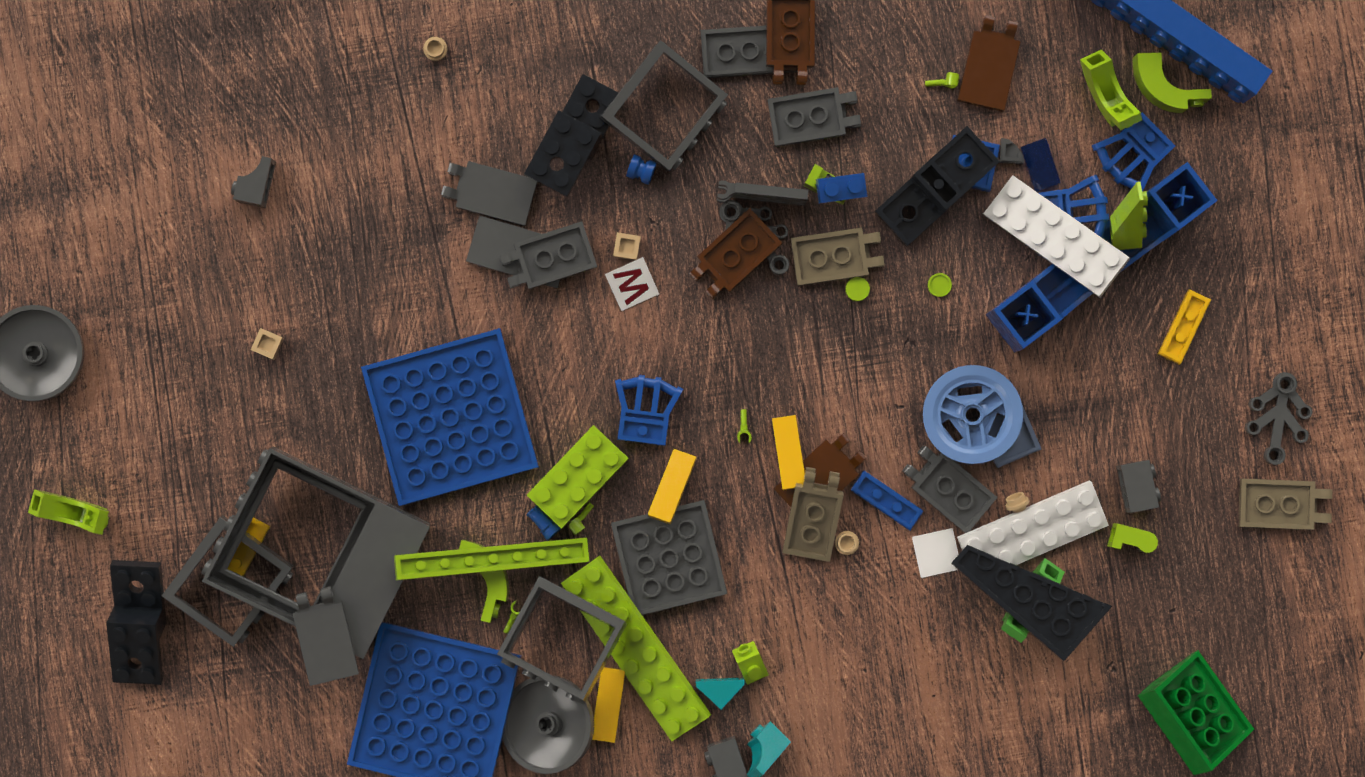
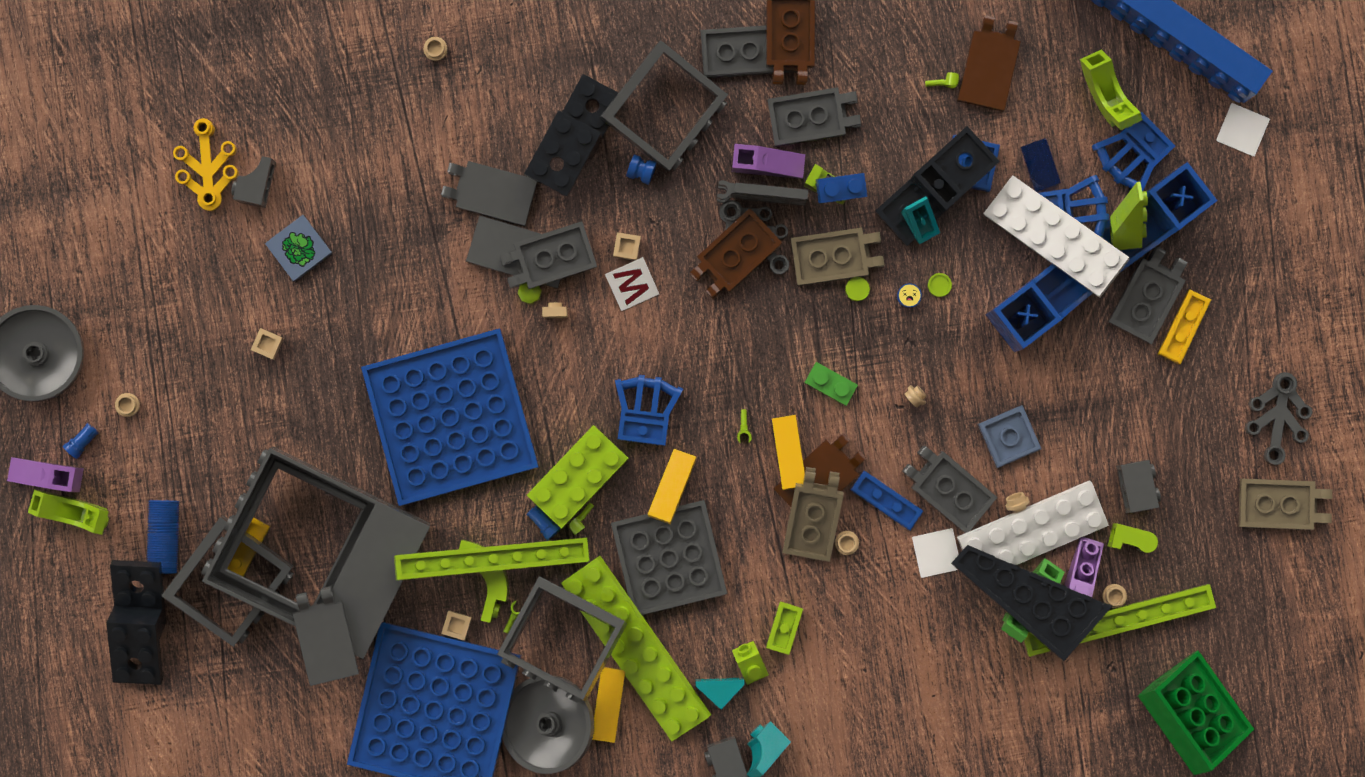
(45, 475): none -> medium lavender slope
(80, 441): none -> blue pin
(127, 405): none -> tan plate
(163, 534): none -> blue piece
(207, 168): none -> yellow plant
(298, 248): none -> sand blue tile
(456, 625): none -> tan plate
(529, 295): none -> lime tile
(554, 310): none -> tan plate
(767, 161): none -> medium lavender slope
(784, 628): none -> lime plate
(831, 383): none -> bright green plate
(909, 295): none -> light yellow tile
(916, 396): none -> tan plate
(921, 220): none -> teal slope
(996, 397): medium blue gear -> none
(1010, 152): dark grey tile -> none
(1084, 566): none -> medium lavender slope
(1114, 595): none -> tan plate
(1141, 615): none -> lime plate
(1148, 296): none -> dark grey tile
(1158, 91): lime arch -> none
(1242, 129): none -> white sticker

